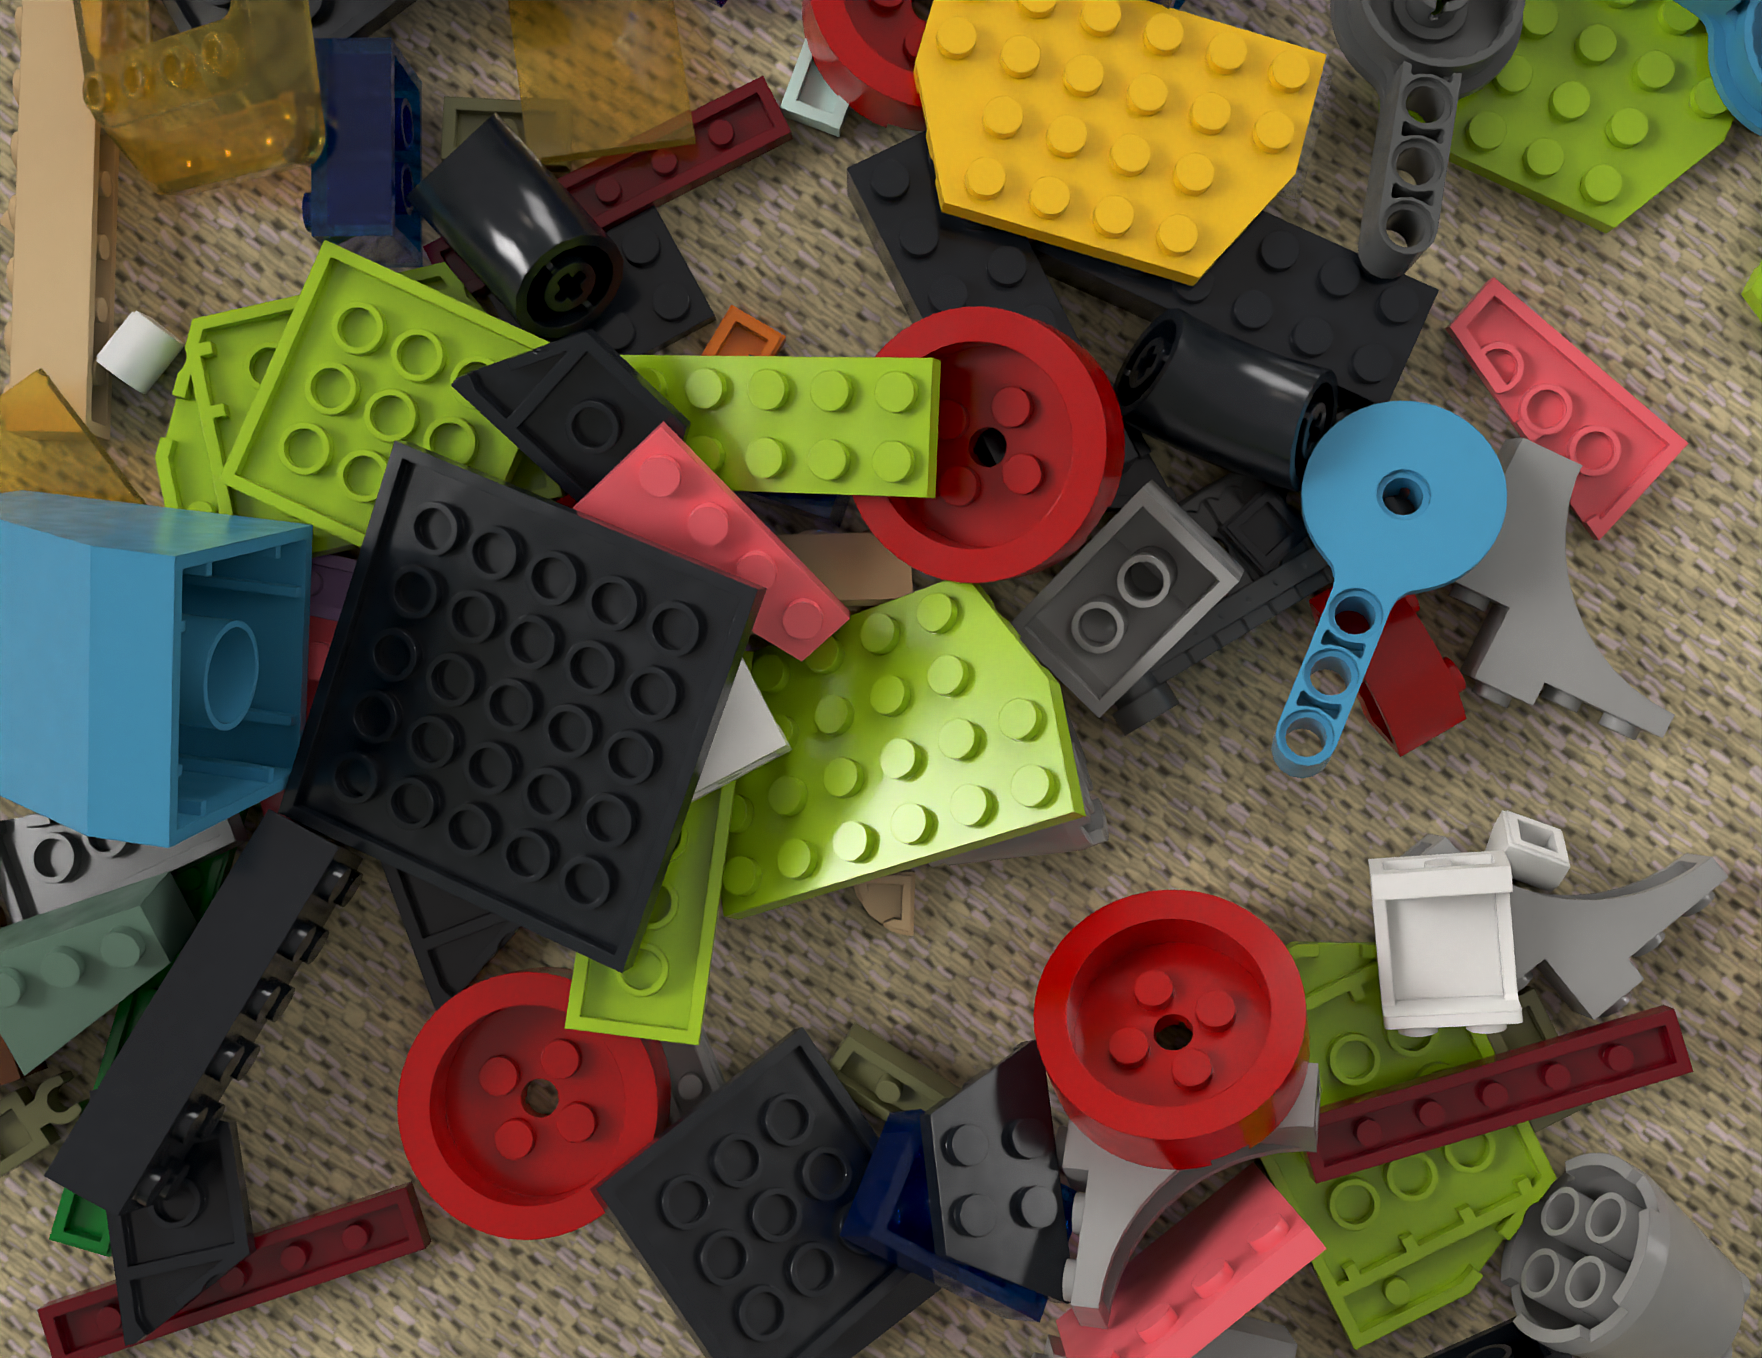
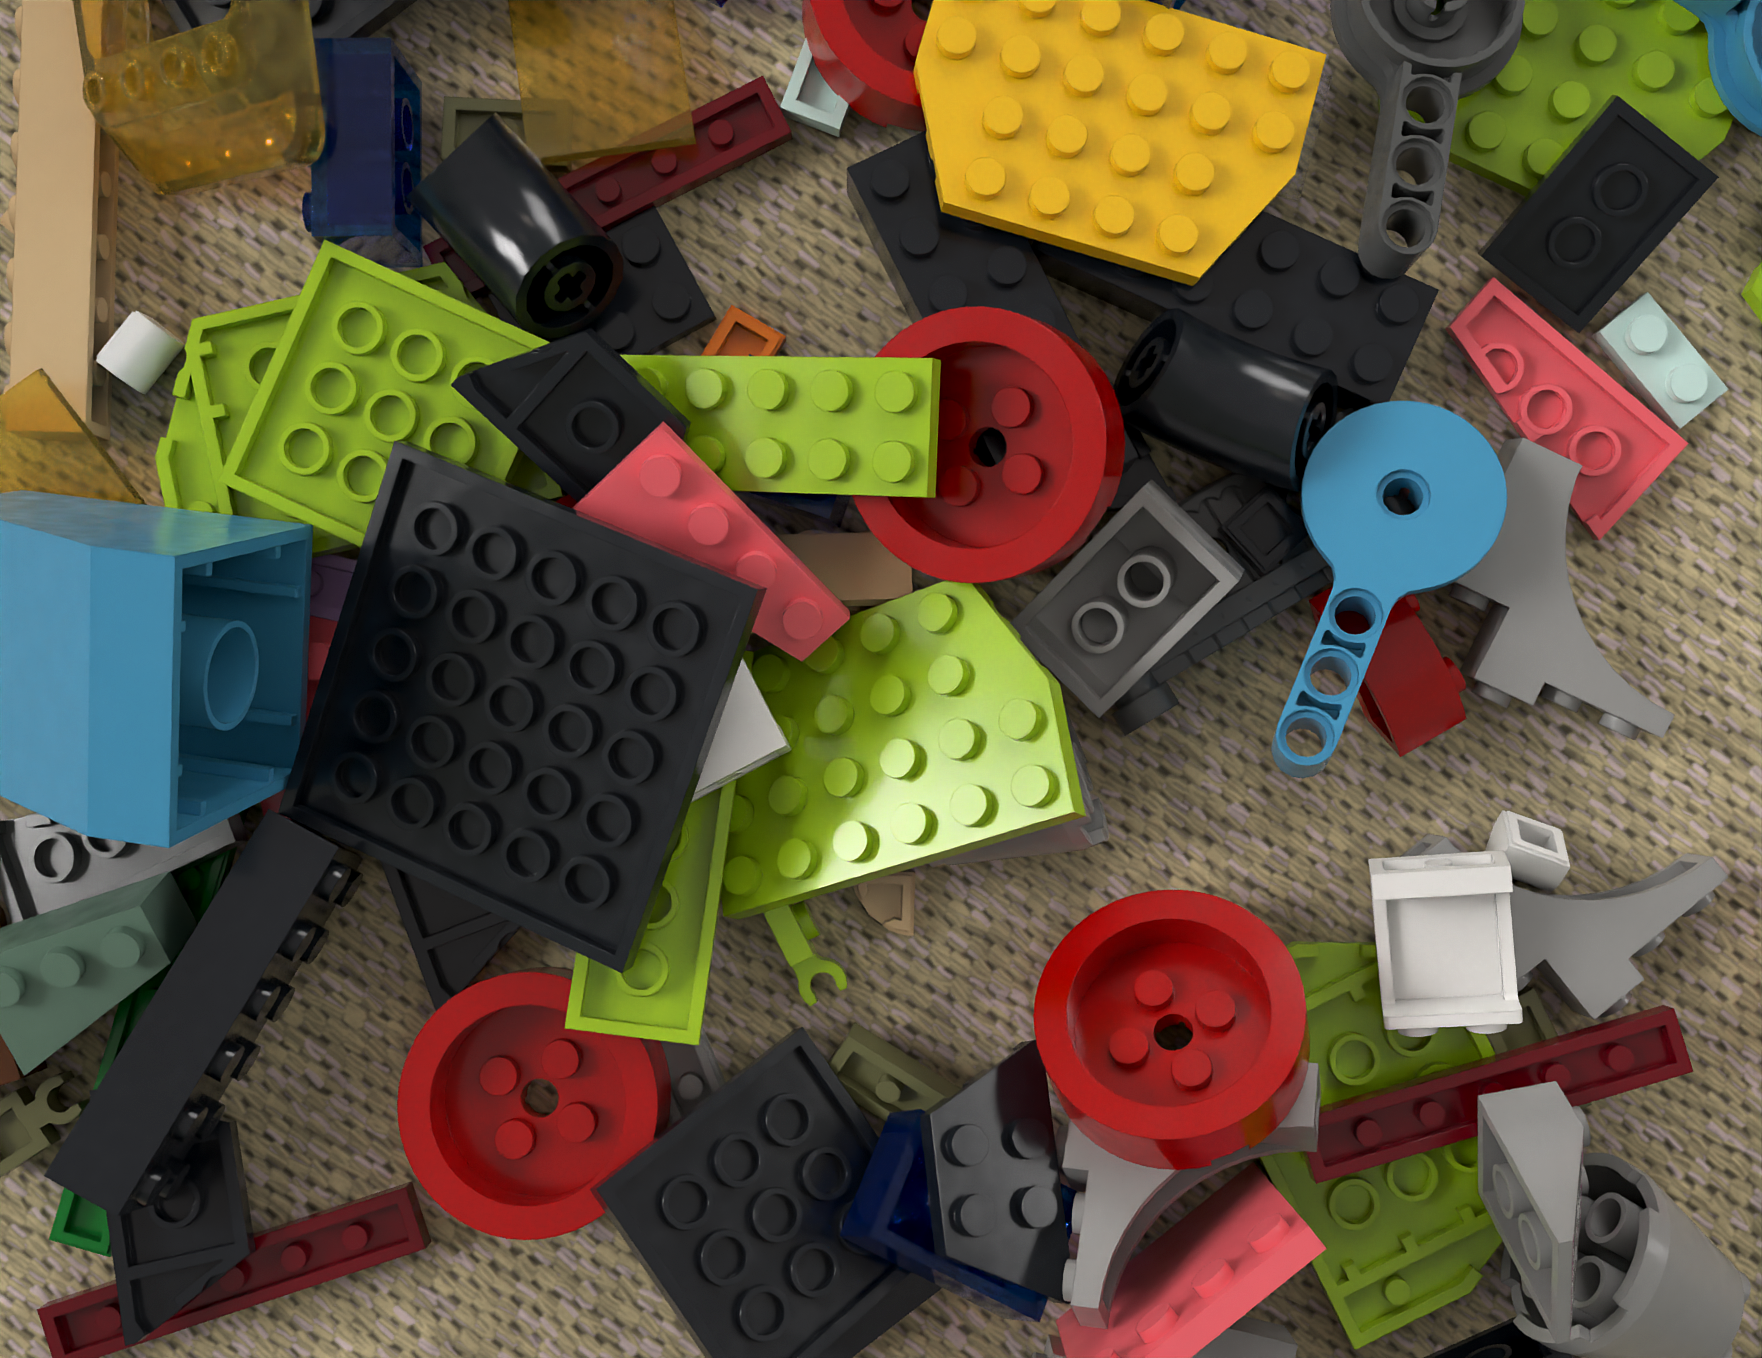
(793, 930): none -> lime plate
(1534, 1189): none -> light grey slope
(1597, 213): none -> black plate
(1659, 362): none -> light aqua plate

